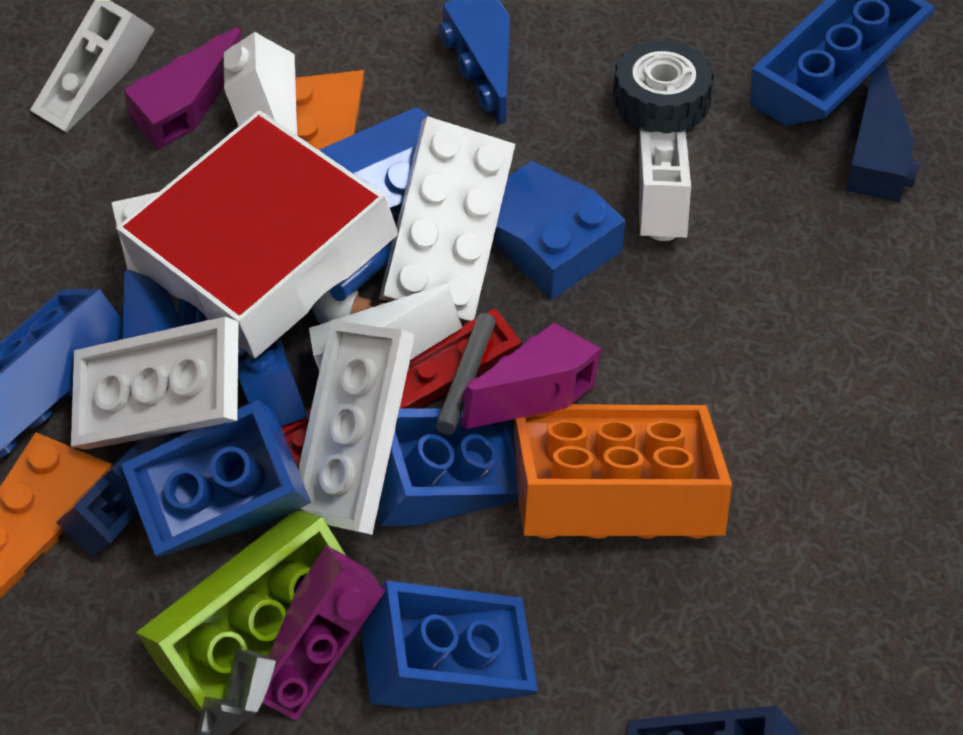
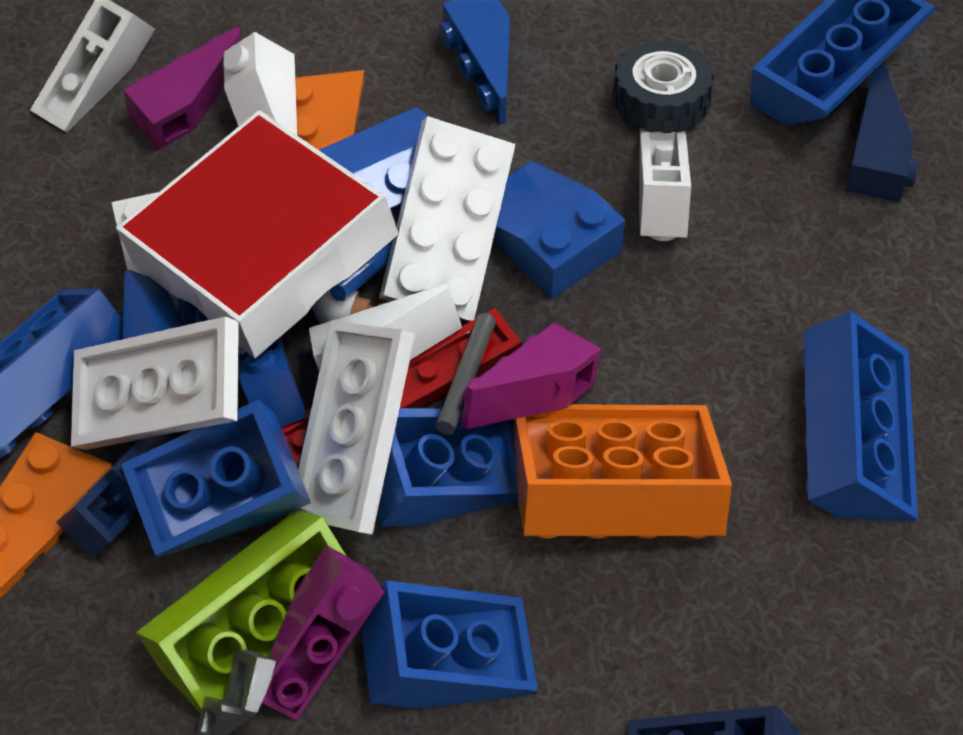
(858, 422): none -> blue slope

